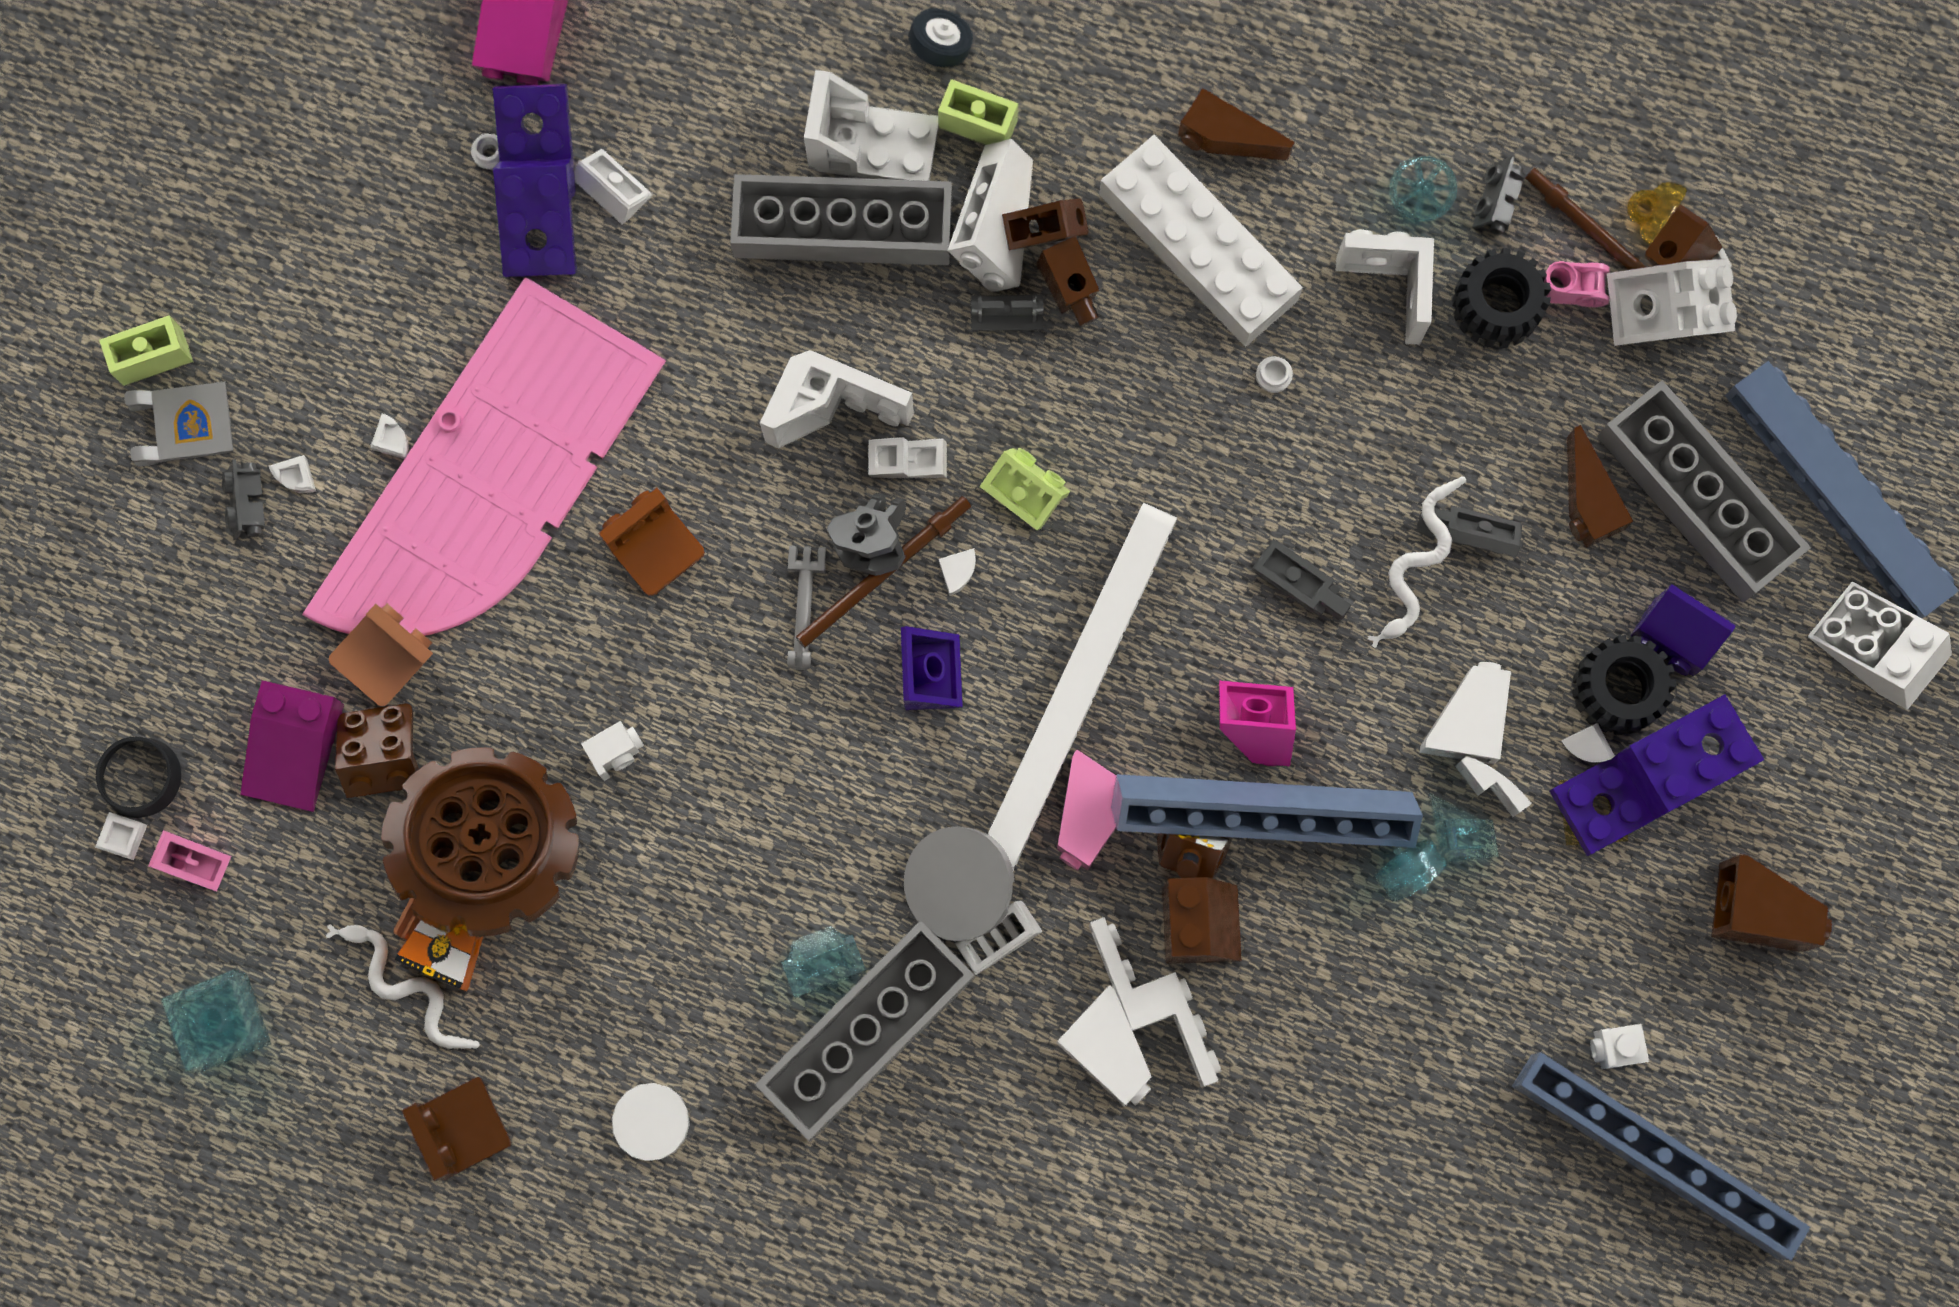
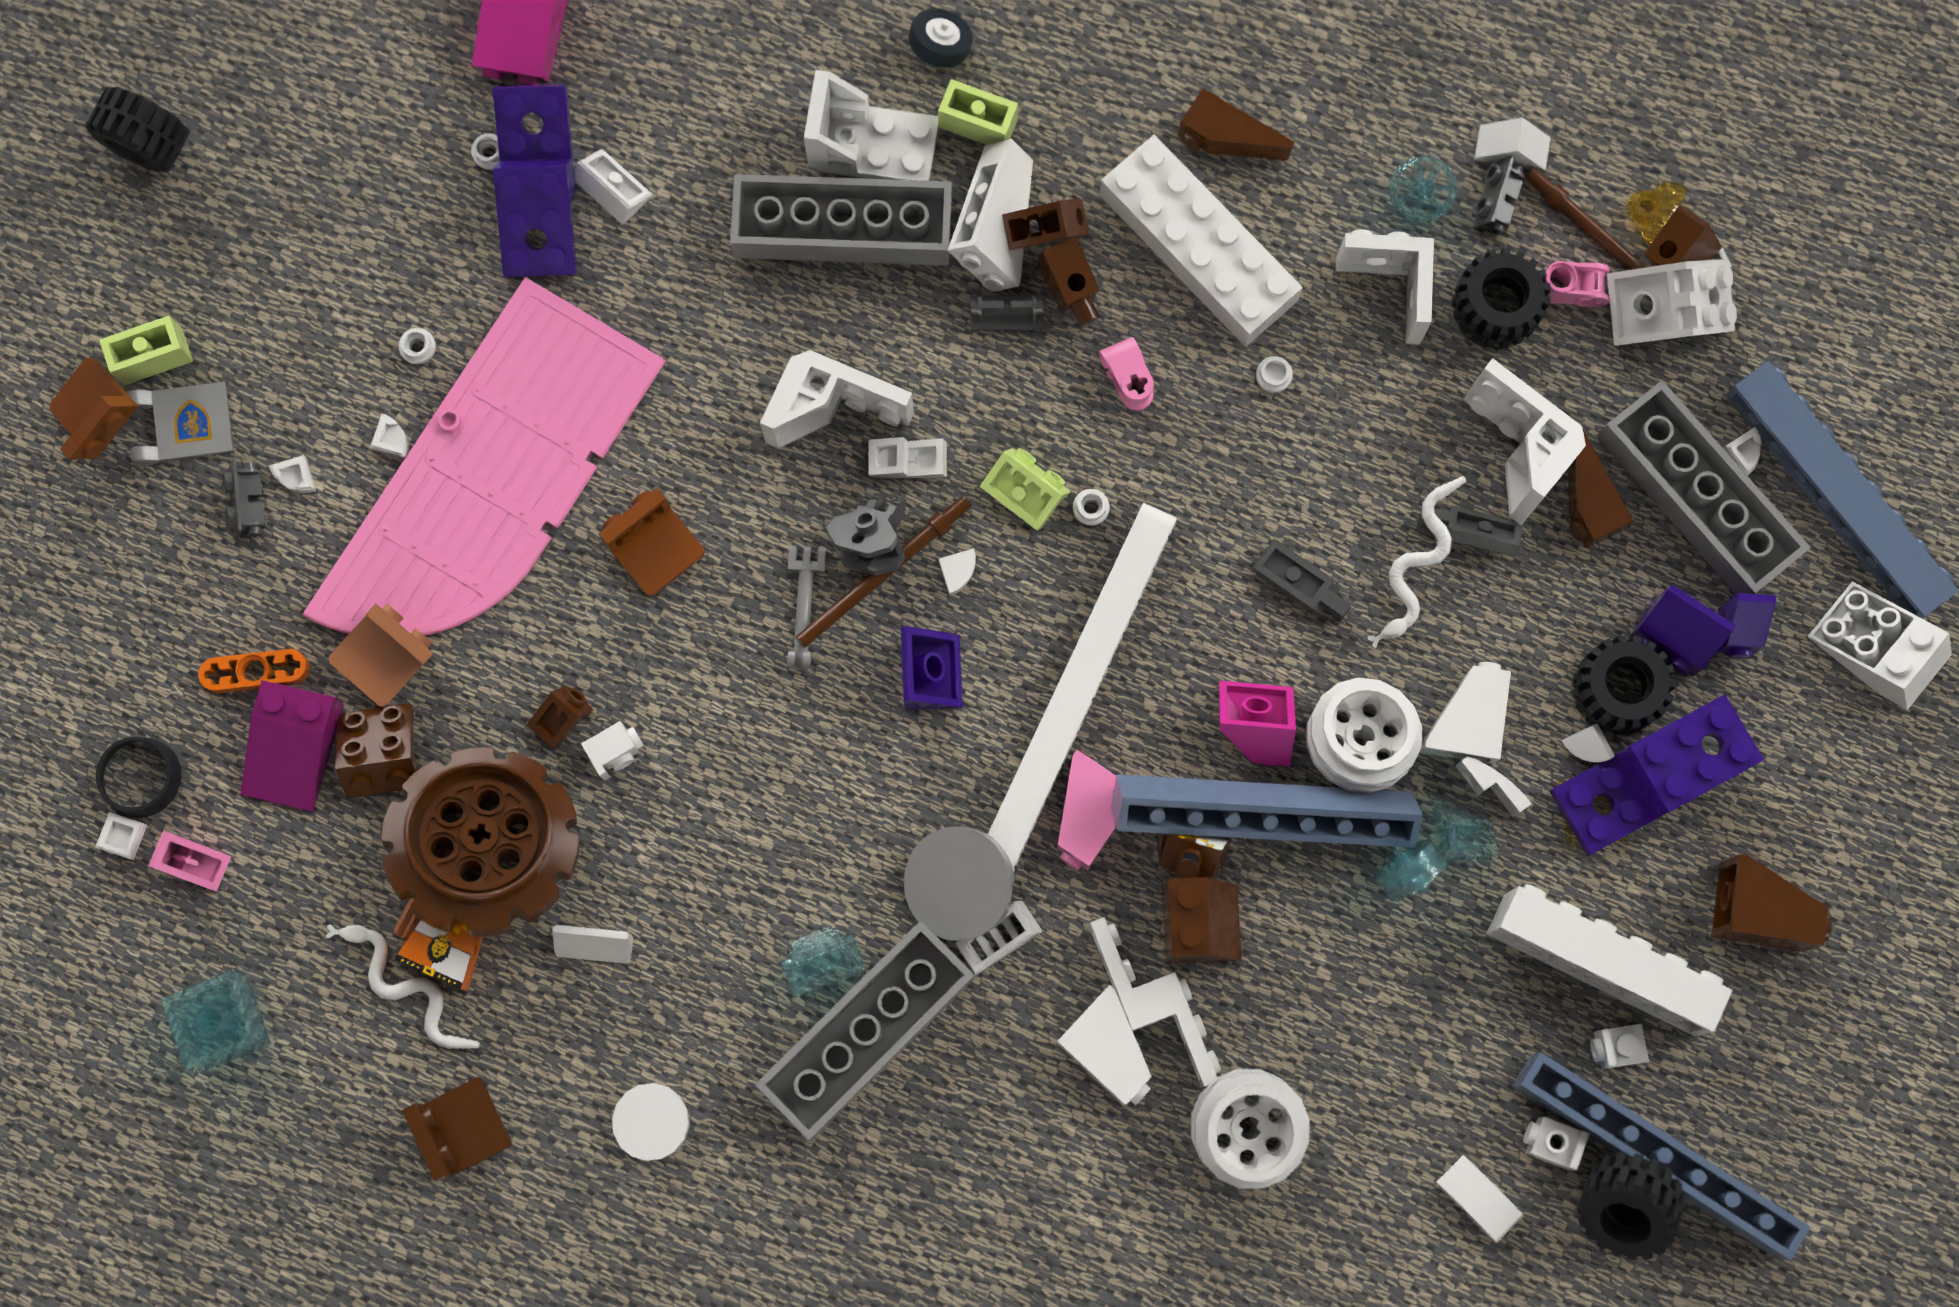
(91, 410): none -> dark orange bracket
(137, 129): none -> black tyre
(228, 684): none -> orange beam
(417, 335): none -> white plate
(559, 715): none -> reddish brown bracket
(592, 944): none -> white slope
(1096, 497): none -> white plate
(1126, 370): none -> bright pink piece
(1267, 1165): none -> white wheel
(1355, 765): none -> white wheel
(1479, 1199): none -> white slope
(1515, 139): none -> white slope
(1538, 1141): none -> white brick
(1545, 435): none -> white bracket
(1610, 961): none -> white brick
(1624, 1228): none -> black tyre
(1745, 450): none -> white tile
(1752, 619): none -> dark purple slope

